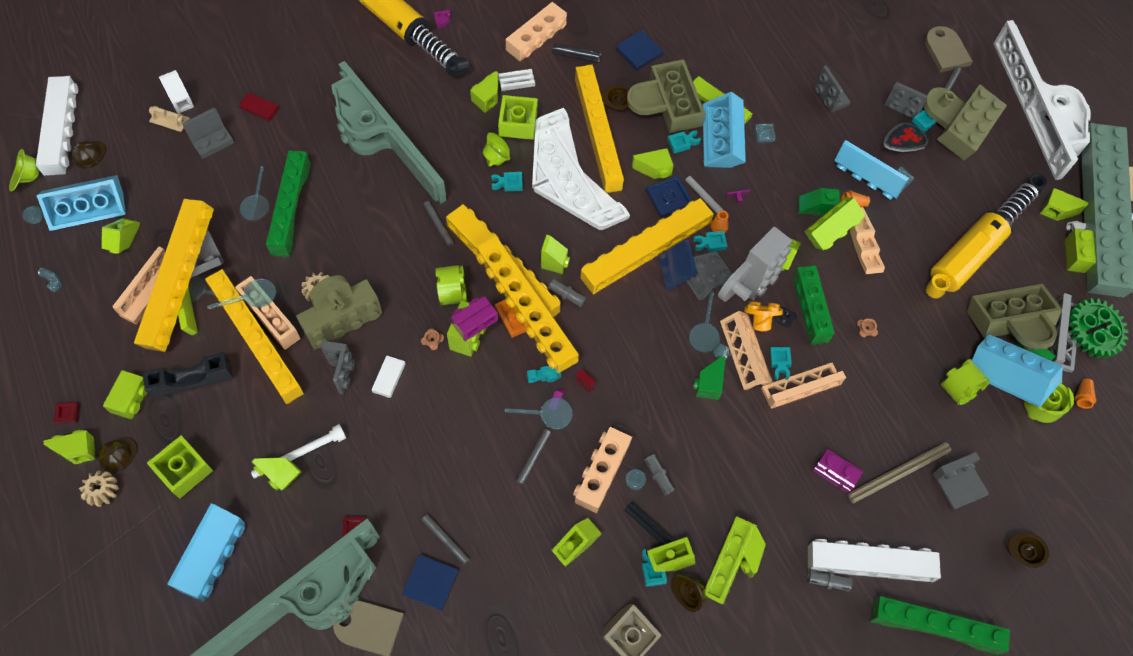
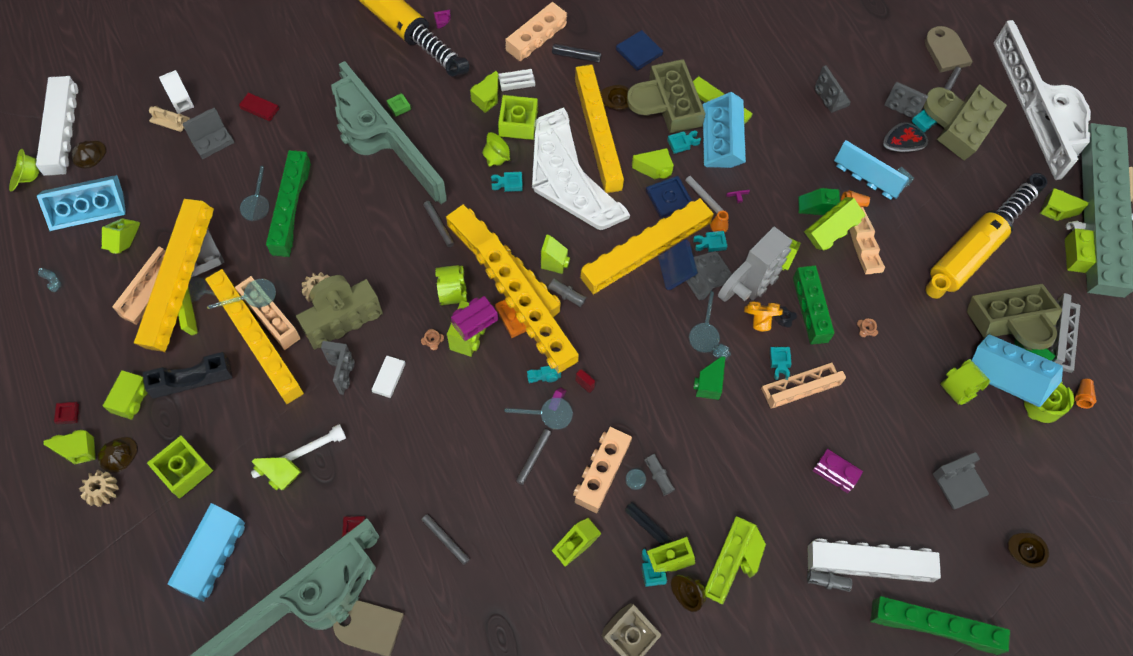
(32, 214): clear light blue plate -> none
(398, 104): none -> bright green plate
(430, 582): dark blue tile -> none
(752, 349): light nougat fence -> none
(765, 133): clear light blue plate -> none
(899, 472): dark tan axle -> none
(1105, 341): green gear -> none

